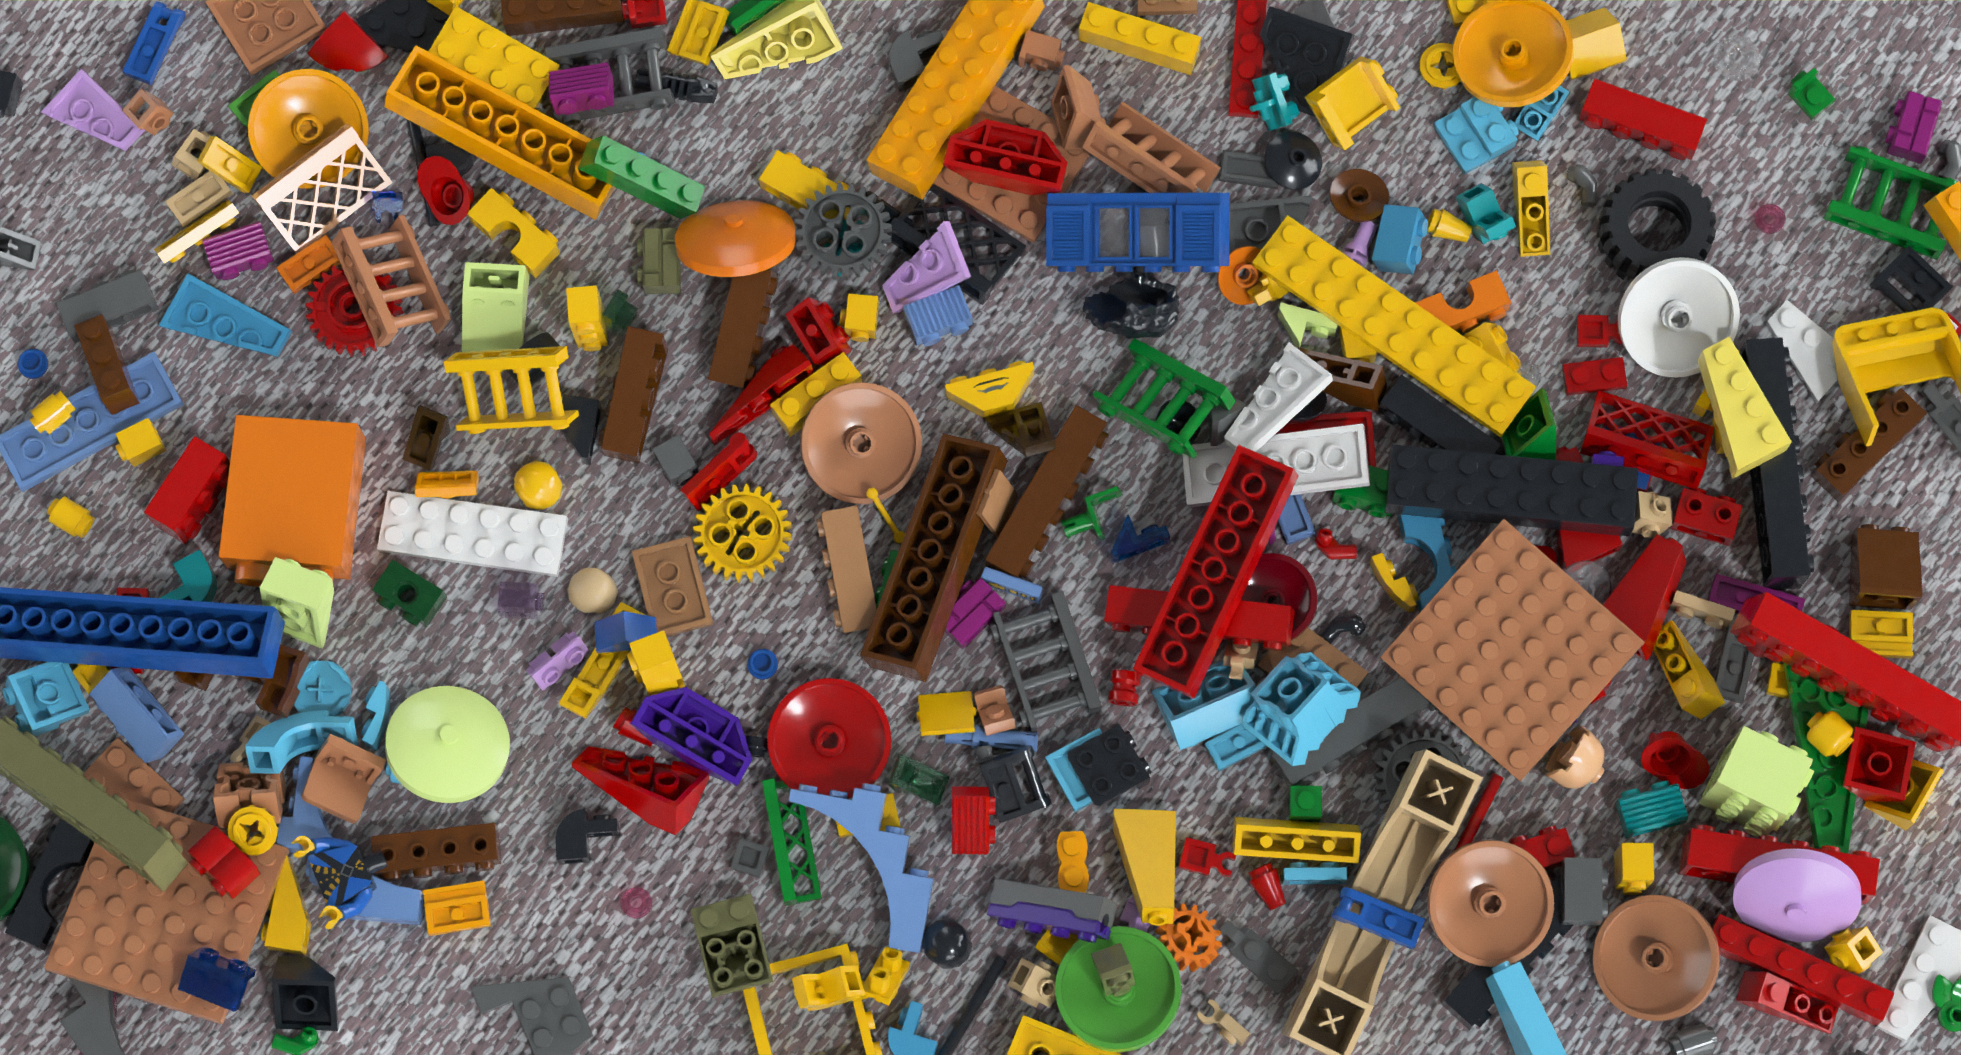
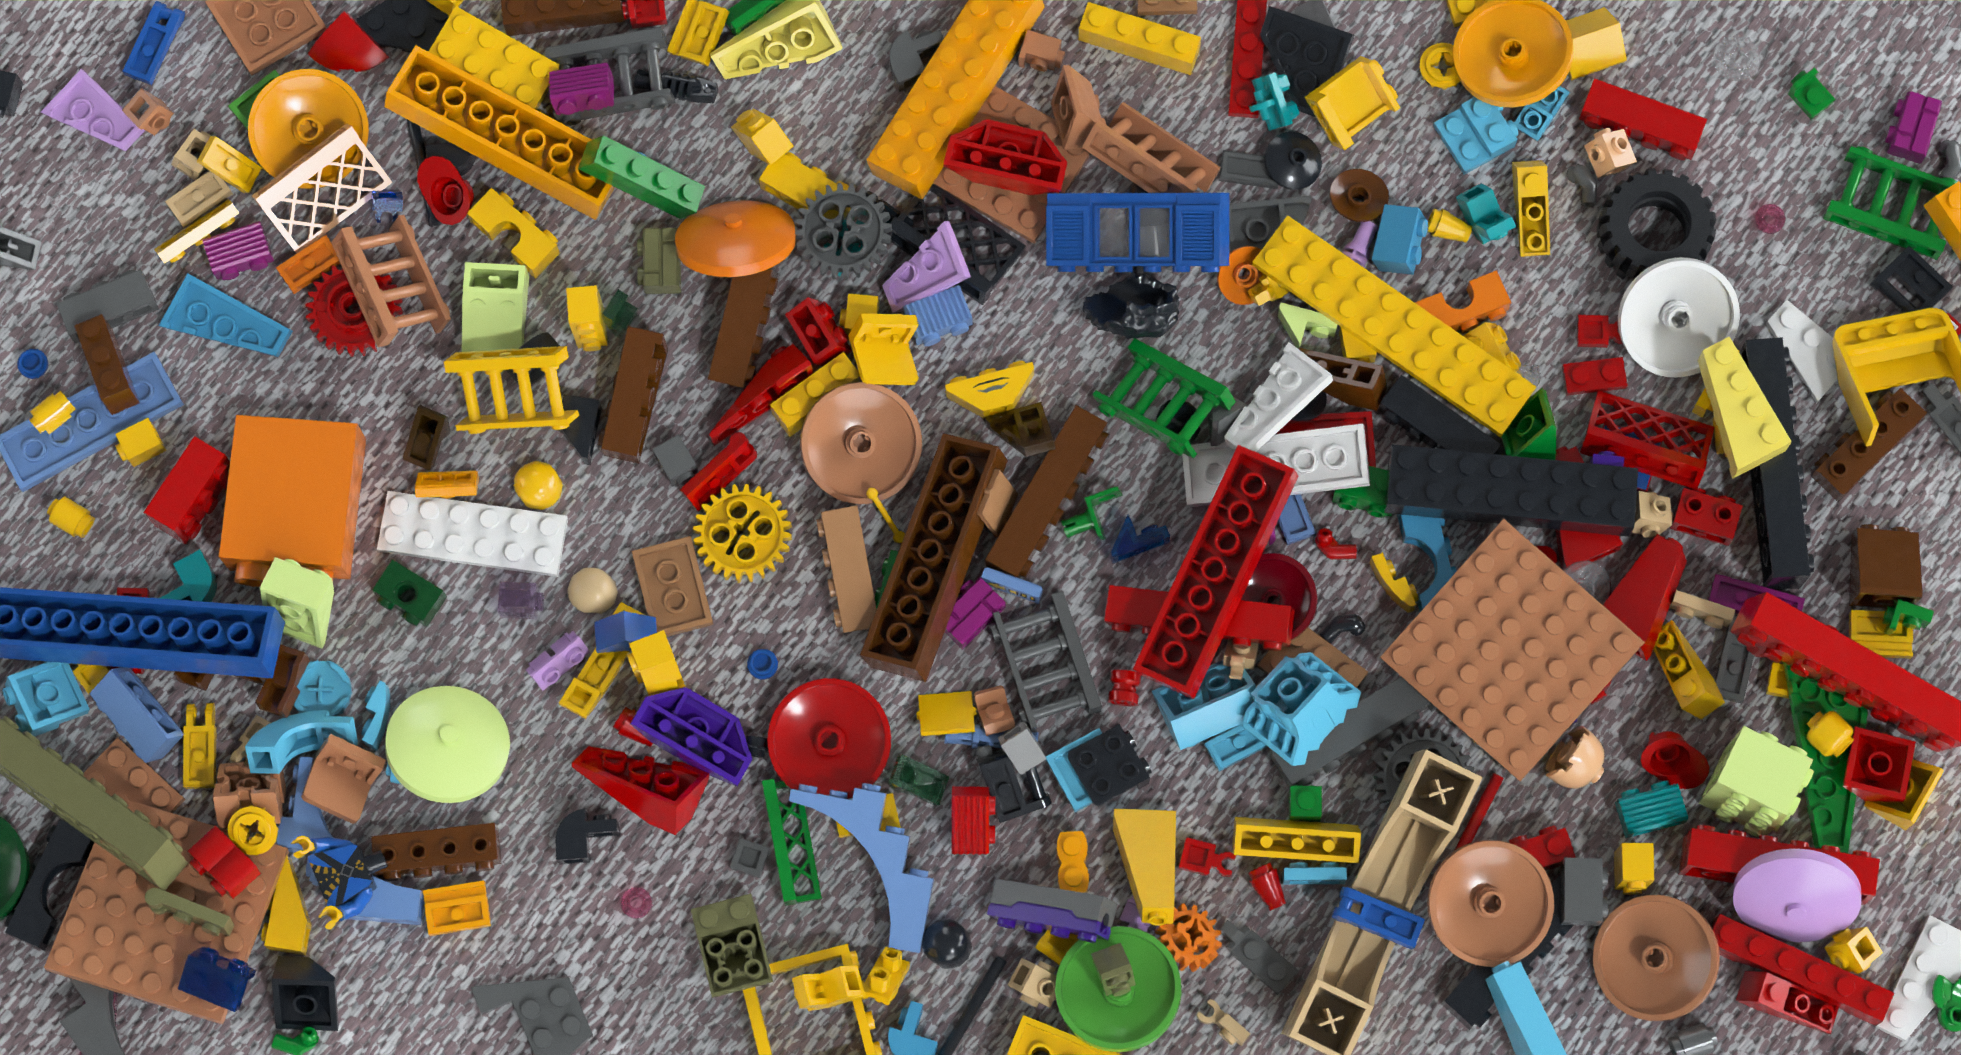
(188, 911): none -> olive plate
(199, 749): none -> yellow hinge
(761, 136): none -> yellow brick
(883, 348): none -> yellow bracket
(1022, 748): none -> light grey panel
(1610, 152): none -> light nougat brick
(1911, 615): none -> green bracket

